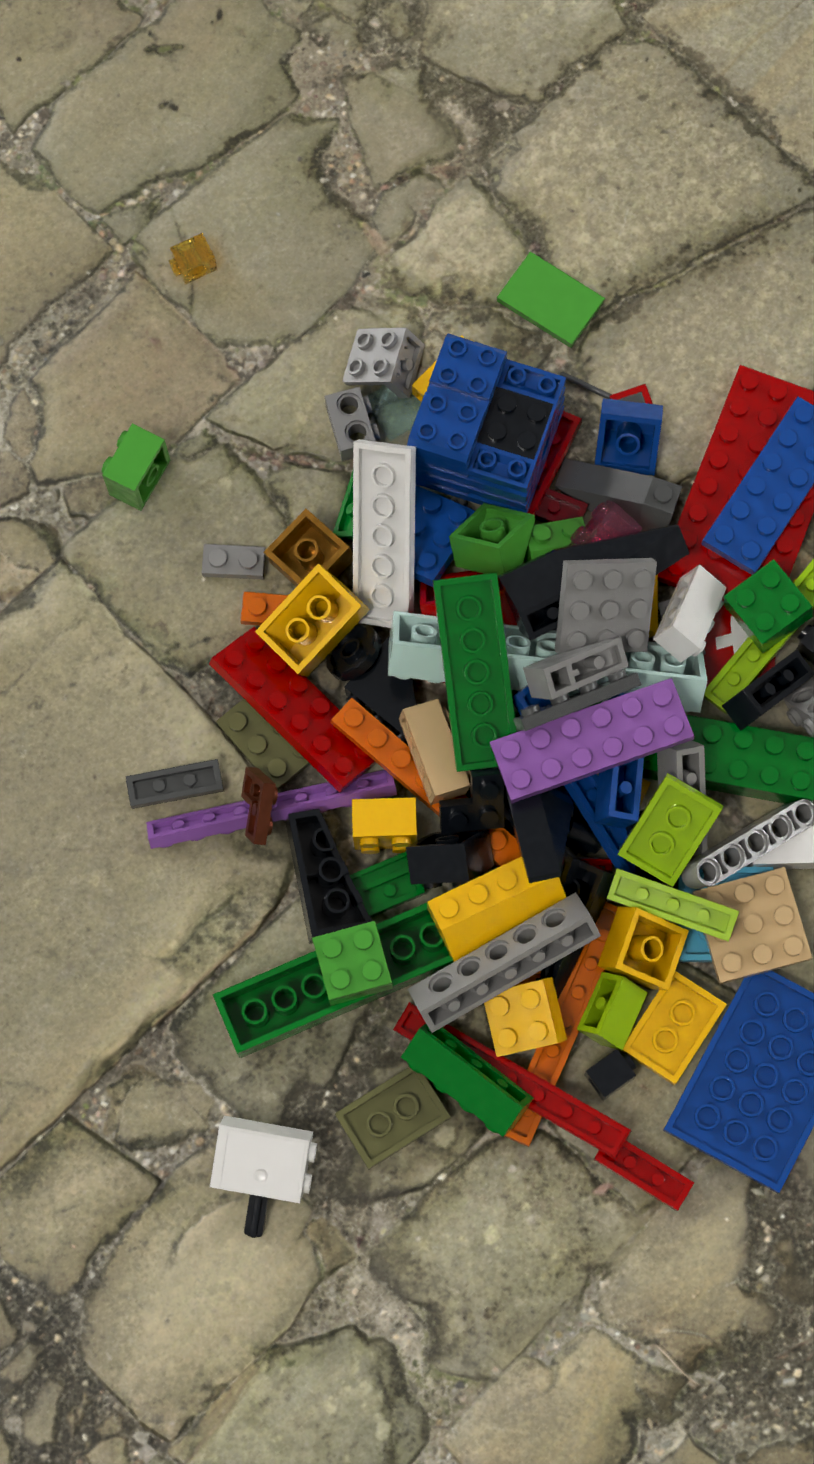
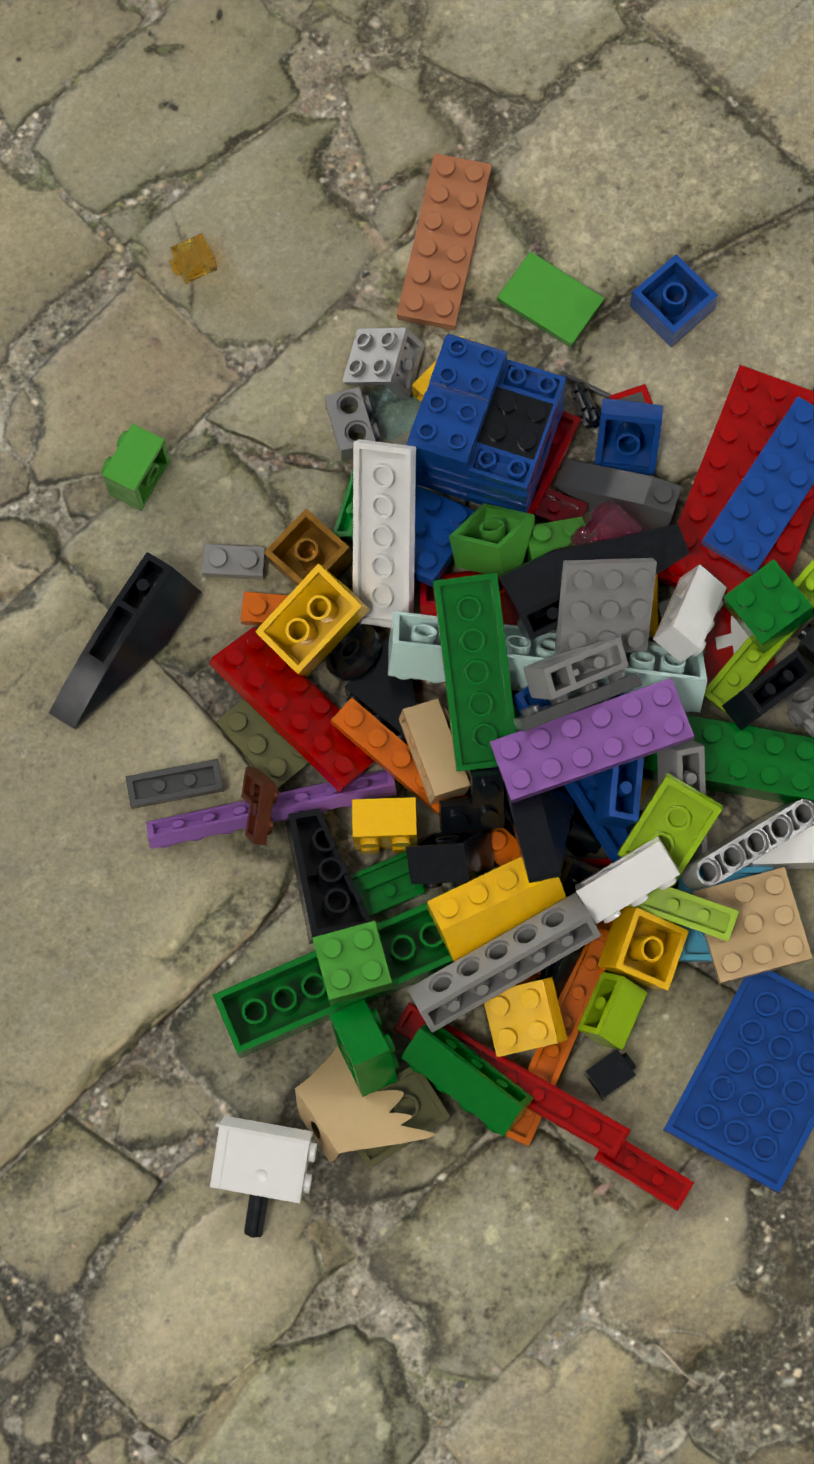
(127, 638): none -> black wedge
(346, 1120): none -> tan piece
(365, 1047): none -> green brick
(444, 242): none -> nougat plate
(585, 405): none -> black axle
(627, 881): none -> white brick
(673, 300): none -> blue brick
(673, 1028): yellow plate -> none

